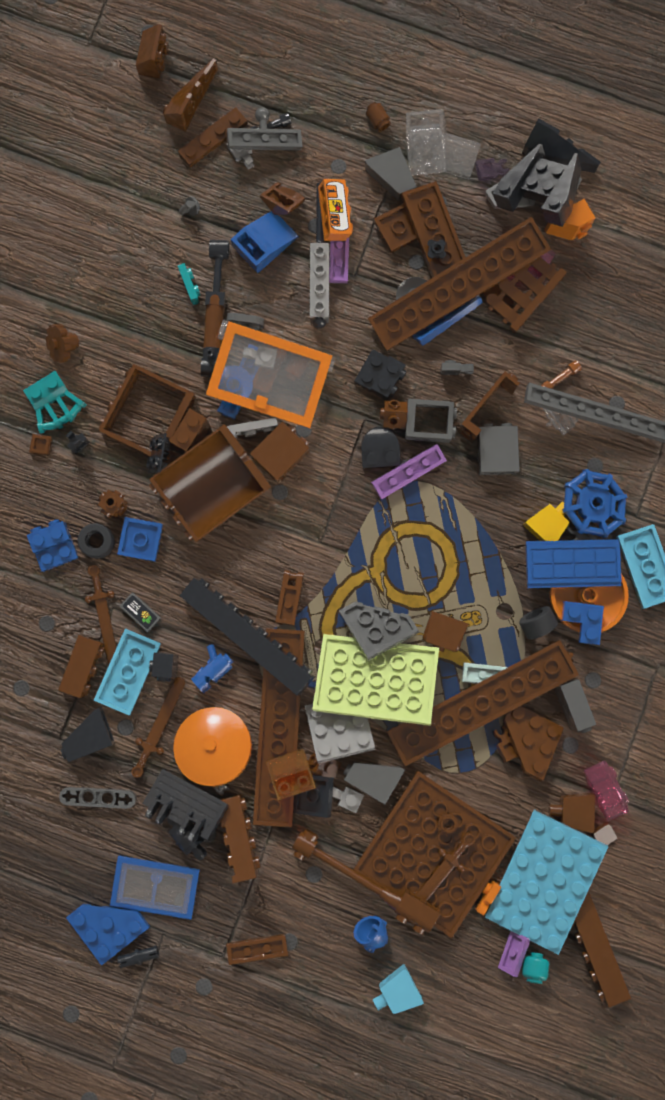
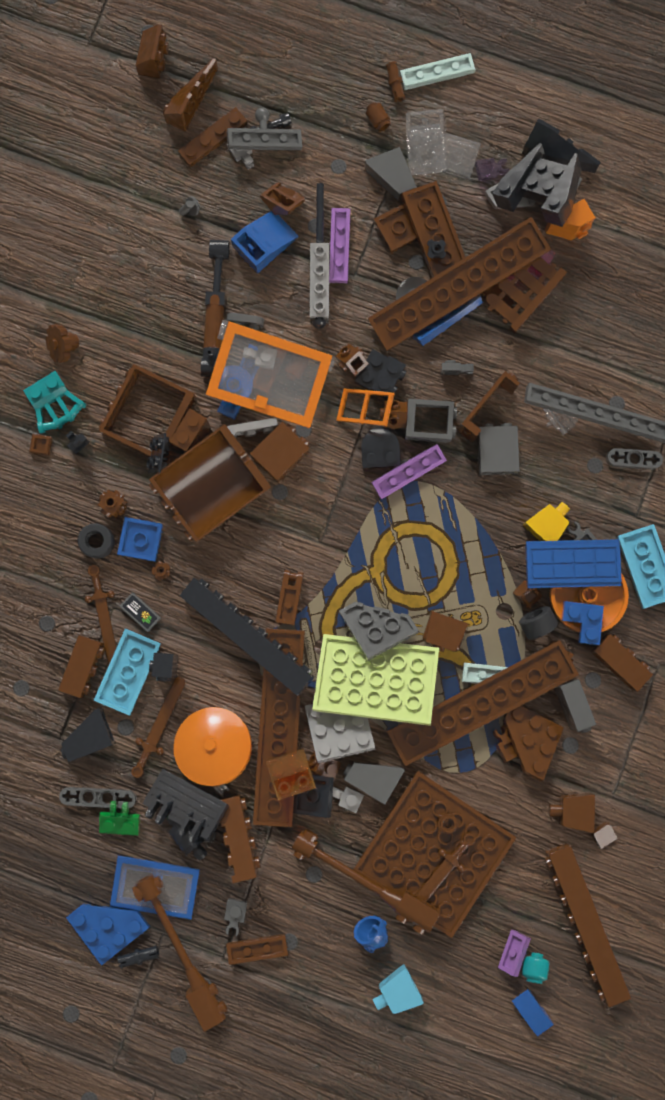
(52, 545): blue plate -> none
(119, 823): none -> green hinge
(166, 570): none -> reddish brown plate
(187, 276): teal plate -> none
(201, 994): none -> reddish brown bar
(214, 670): blue piece -> none
(235, 913): none -> dark grey plate
(335, 210): brick -> none
(340, 418): none -> orange window
(351, 359): none -> reddish brown brick
(395, 81): none -> reddish brown pin
(437, 71): none -> light aqua tile
(489, 894): orange plate -> none
(527, 596): none -> reddish brown slope
(532, 1012): none -> blue slope
(546, 881): medium azure plate -> none
(572, 369): dark orange bar -> none
(588, 510): blue plate -> none
(607, 790): clear pink brick -> none
(622, 662): none -> reddish brown brick
(640, 453): none -> dark grey beam

